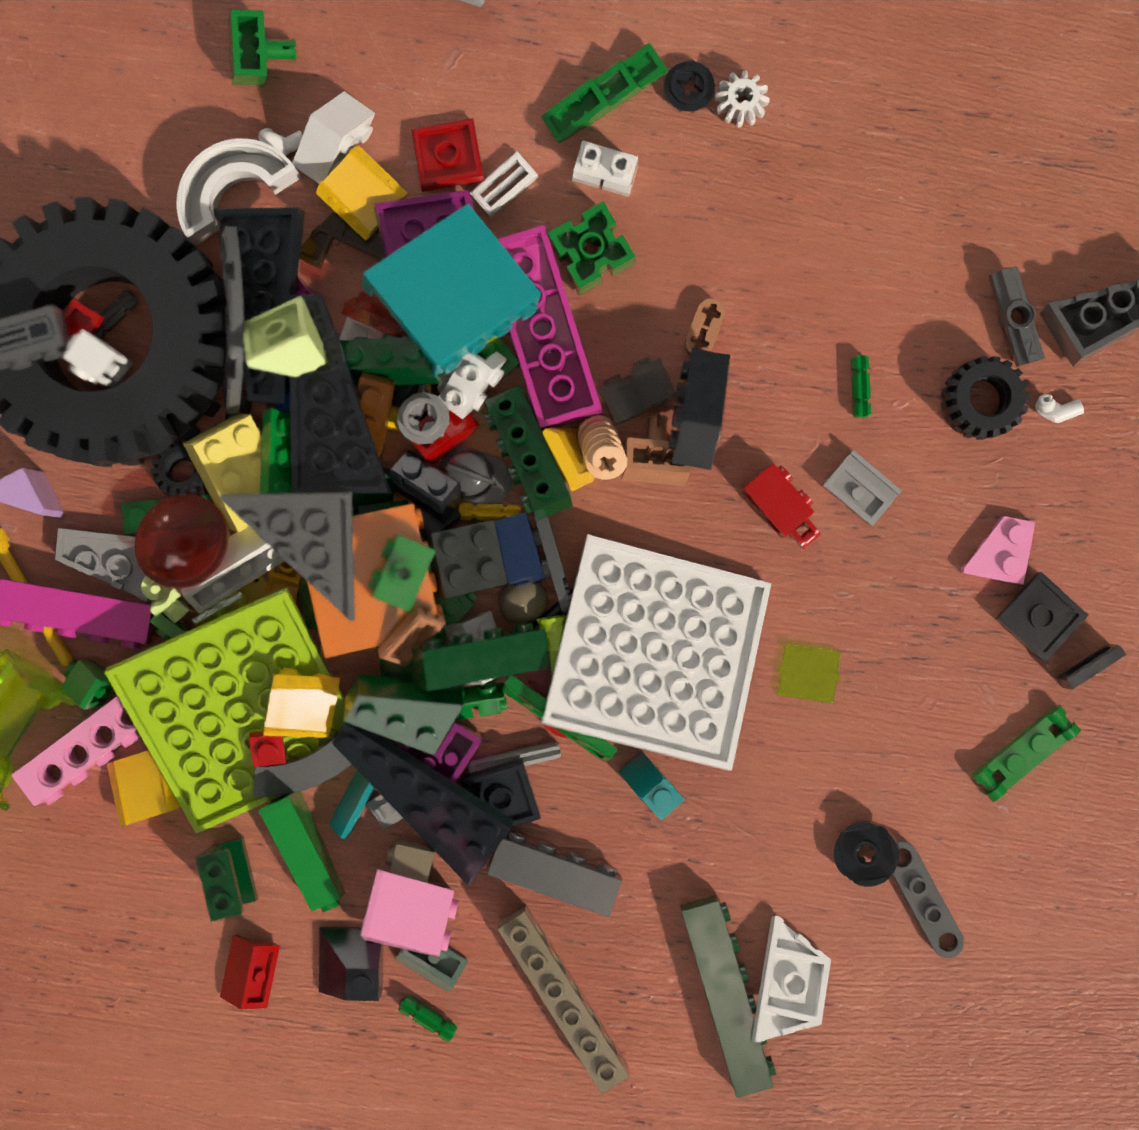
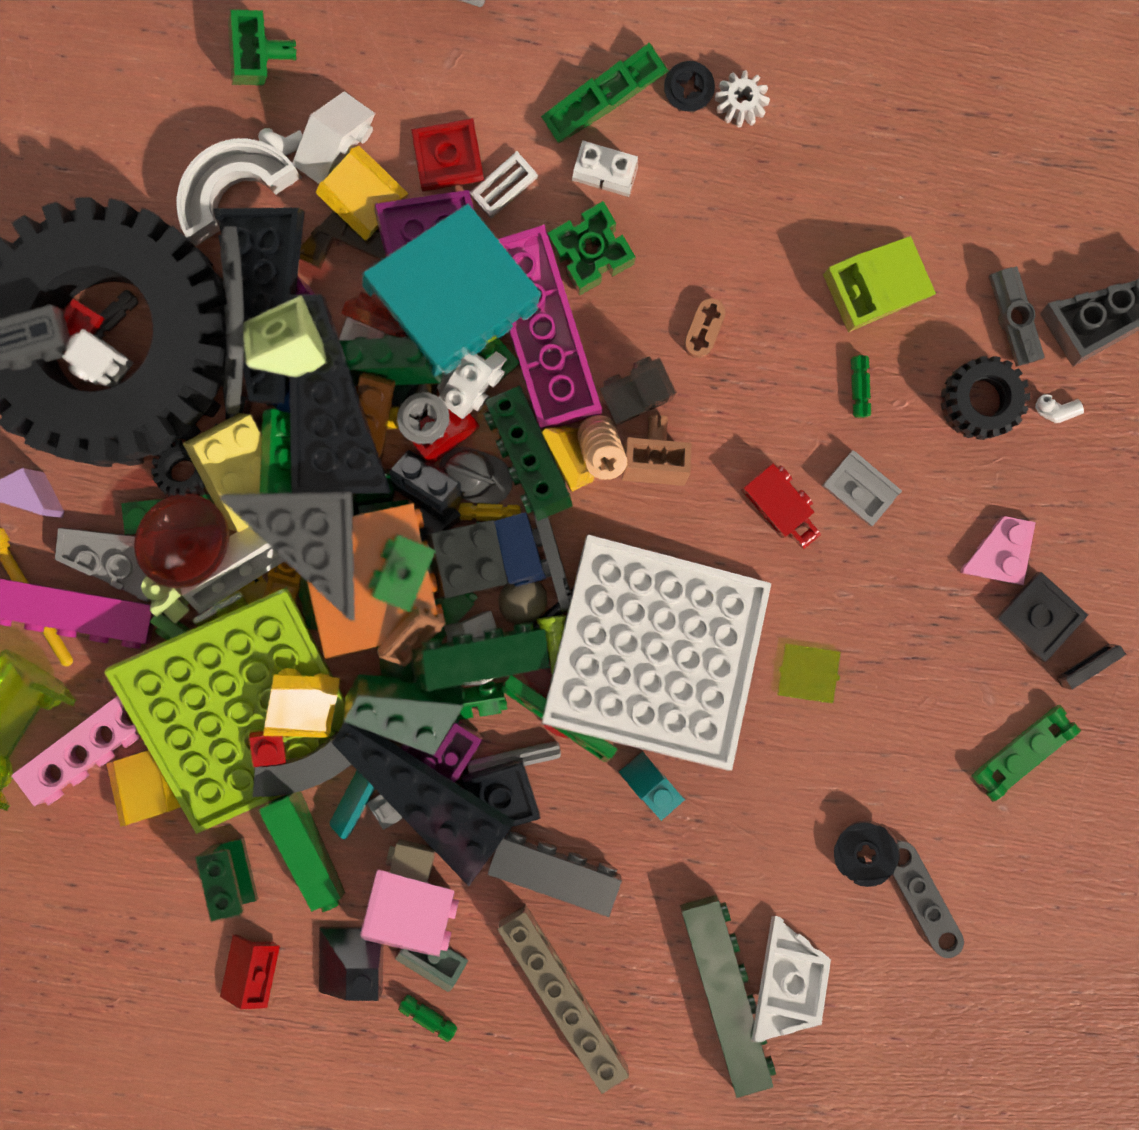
(87, 683): green slope -> none
(700, 408): black brick -> none
(878, 283): none -> lime slope

